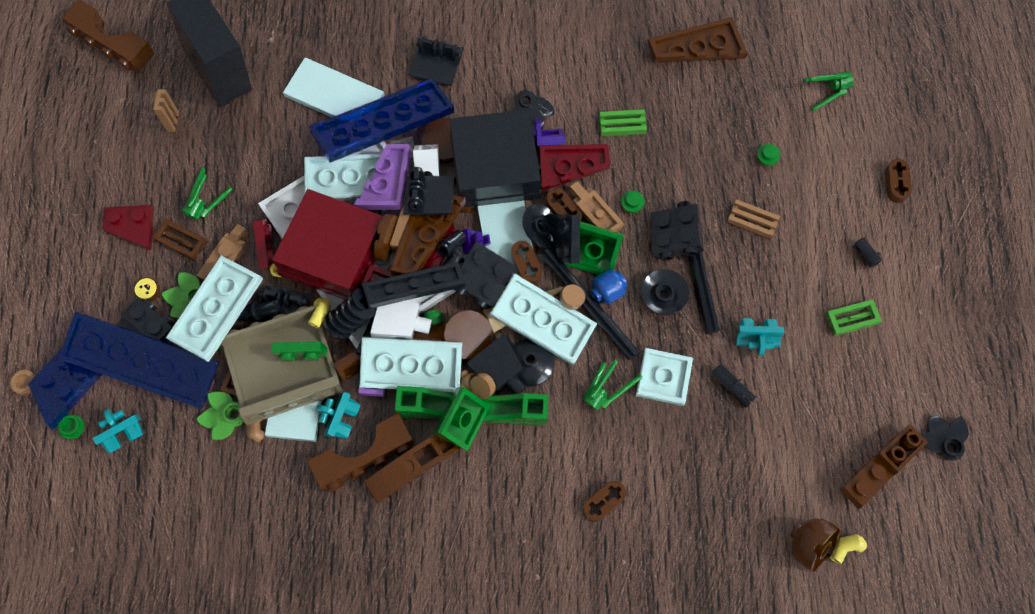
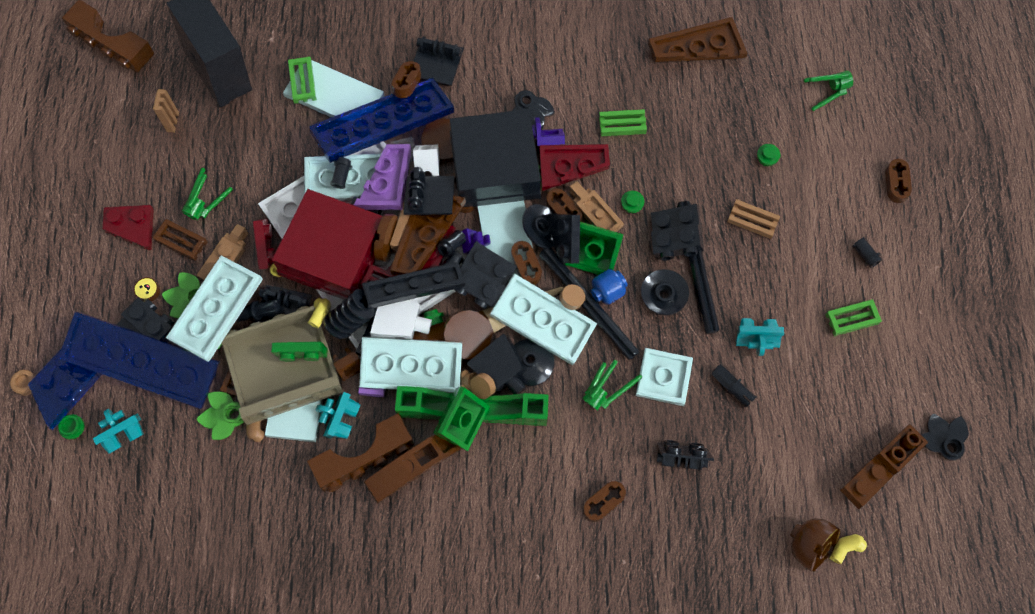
(304, 96): none -> bright green tile
(341, 172): none -> black pin
(401, 78): none -> reddish brown beam
(695, 452): none -> black hinge

